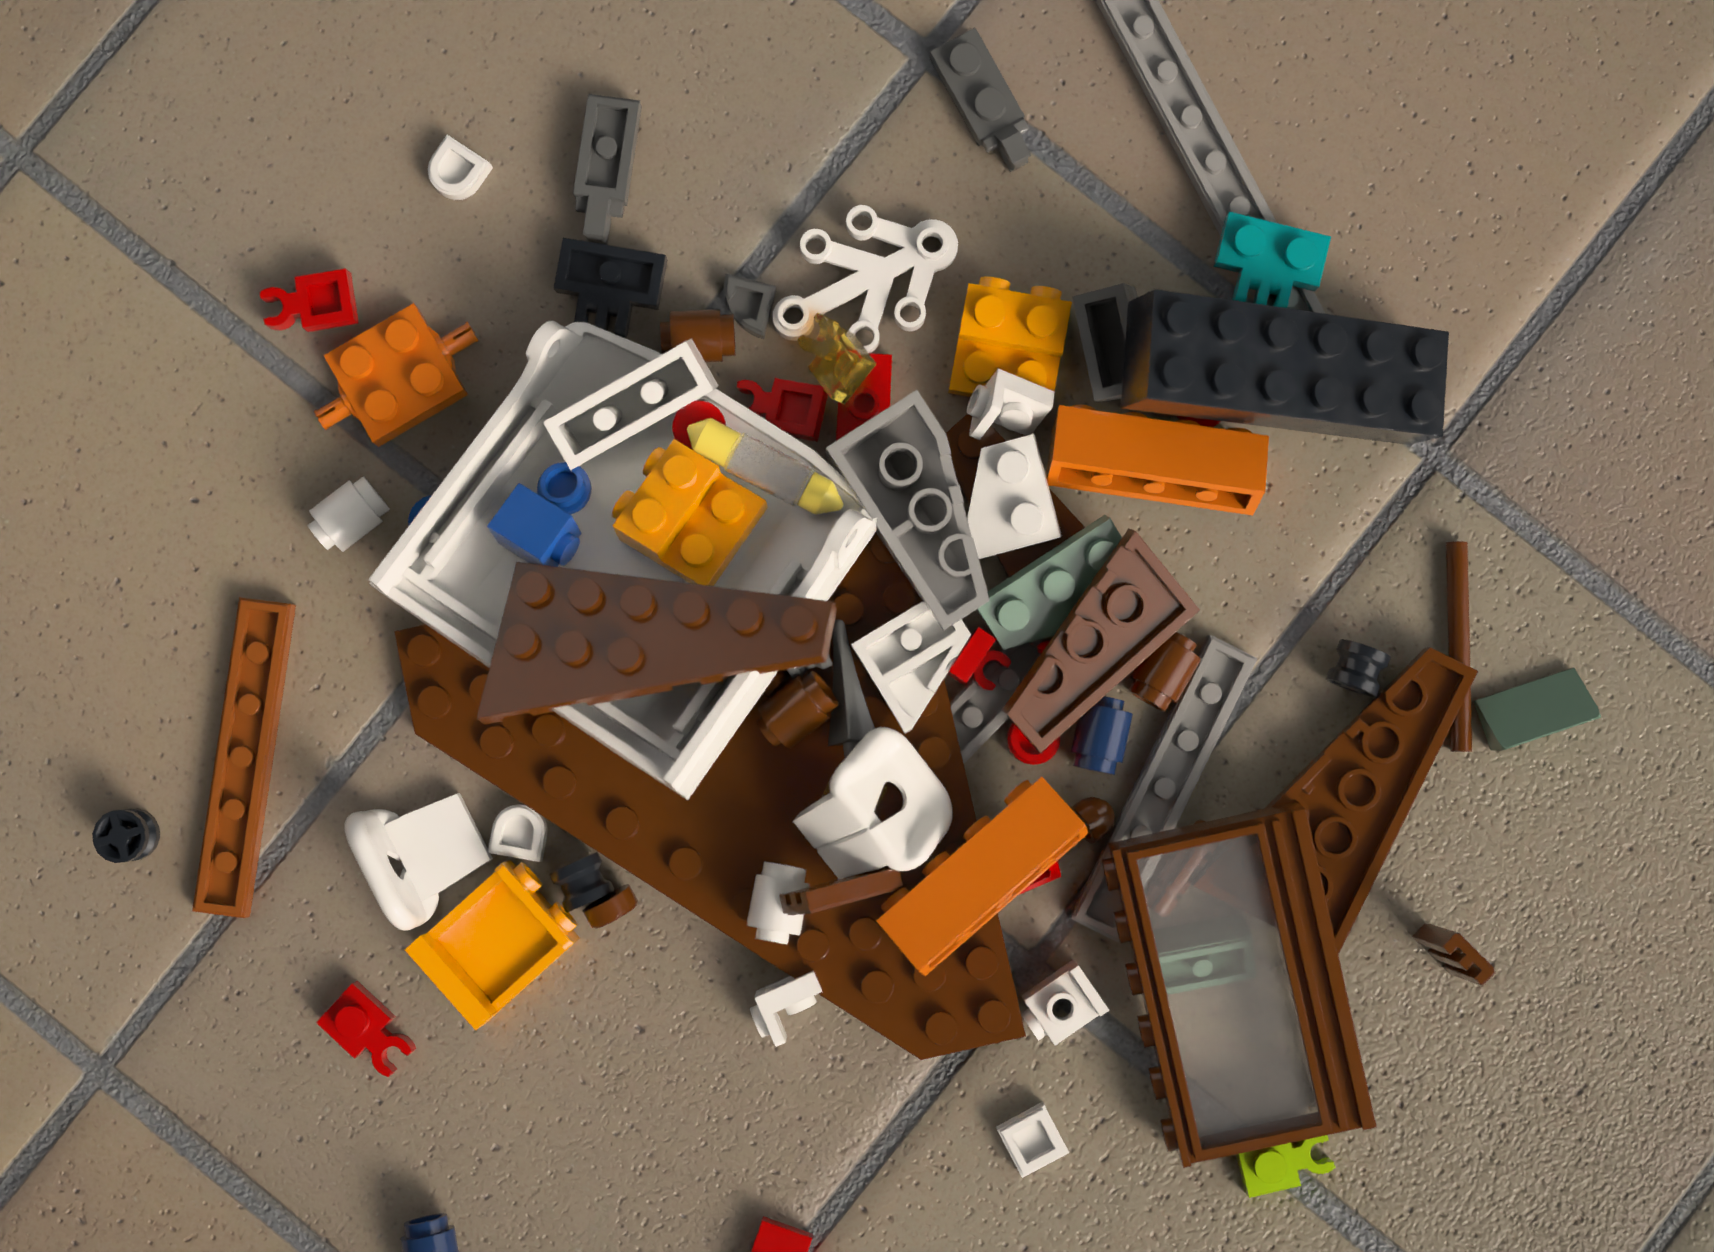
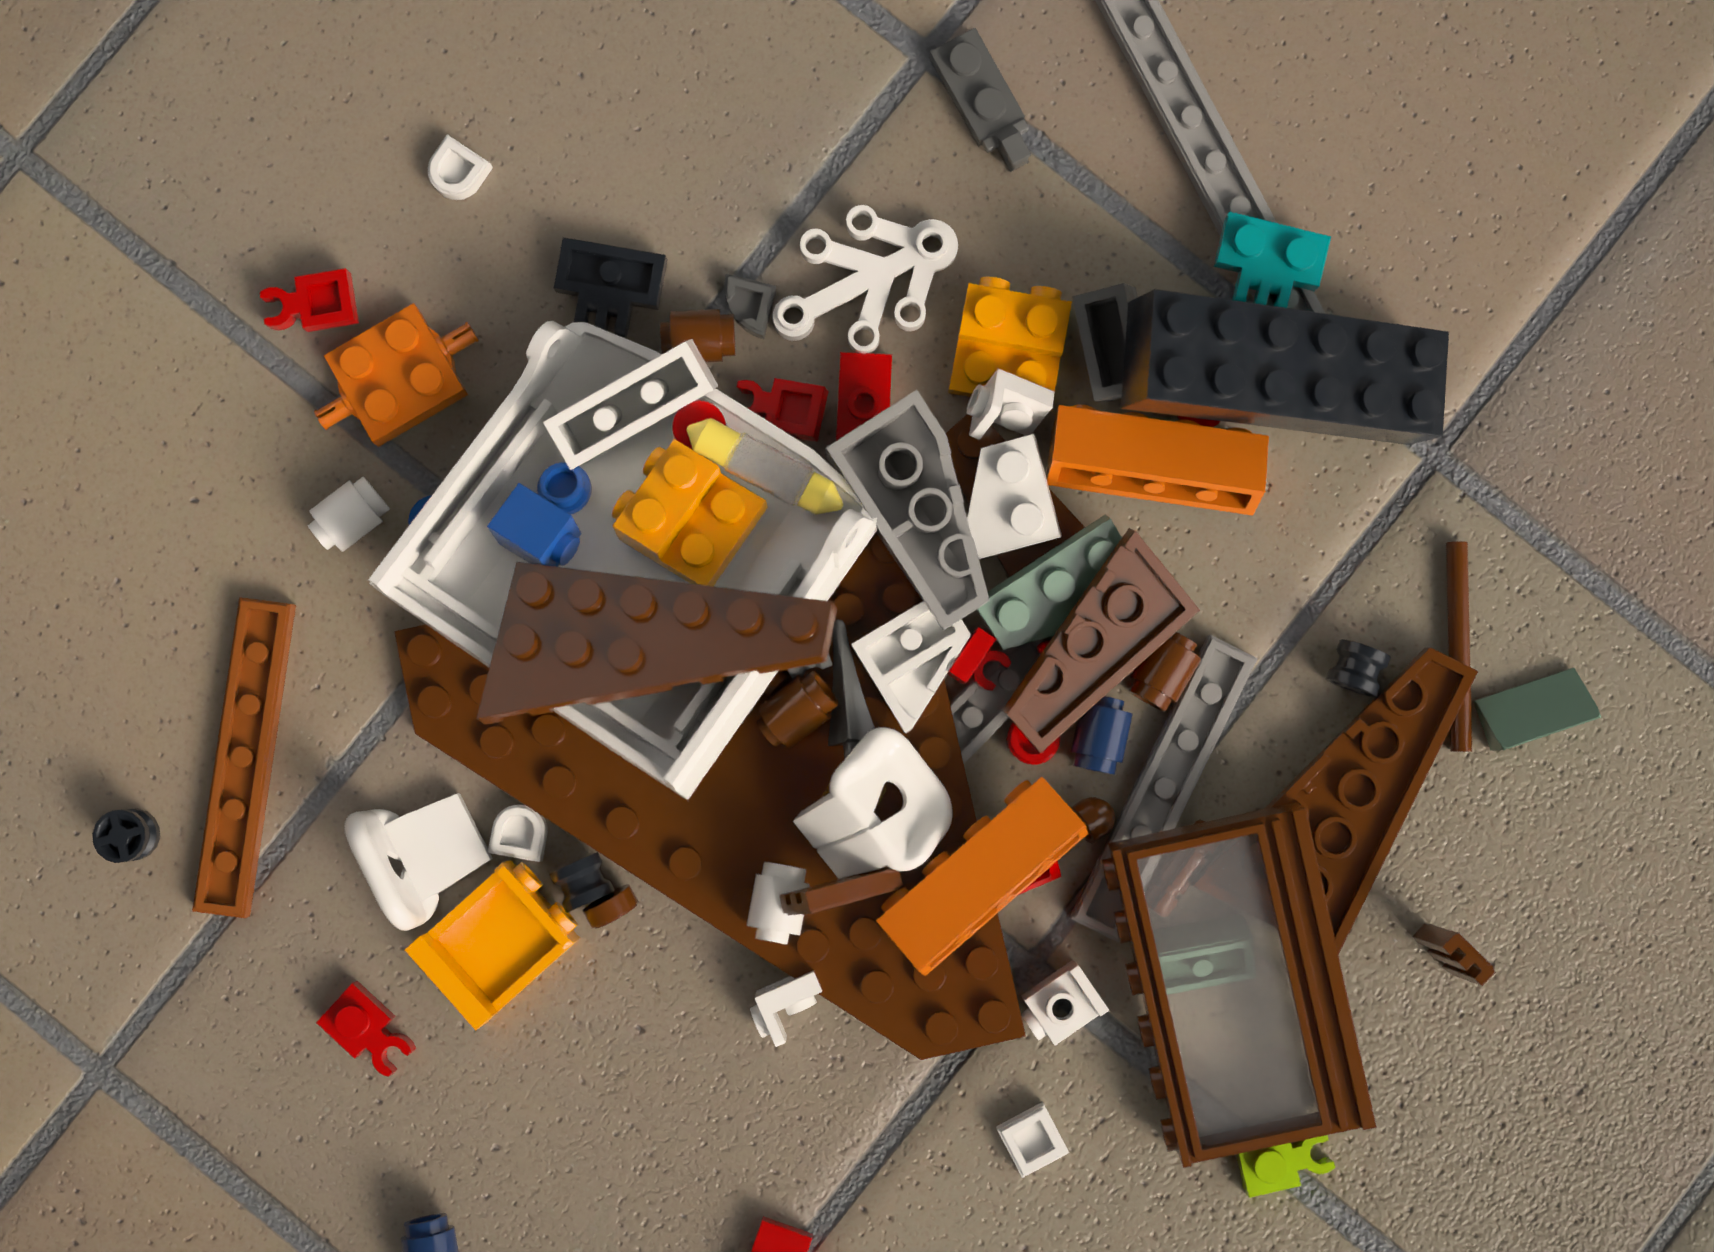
(605, 162): dark grey hinge -> none
(839, 360): clear yellow plate -> none

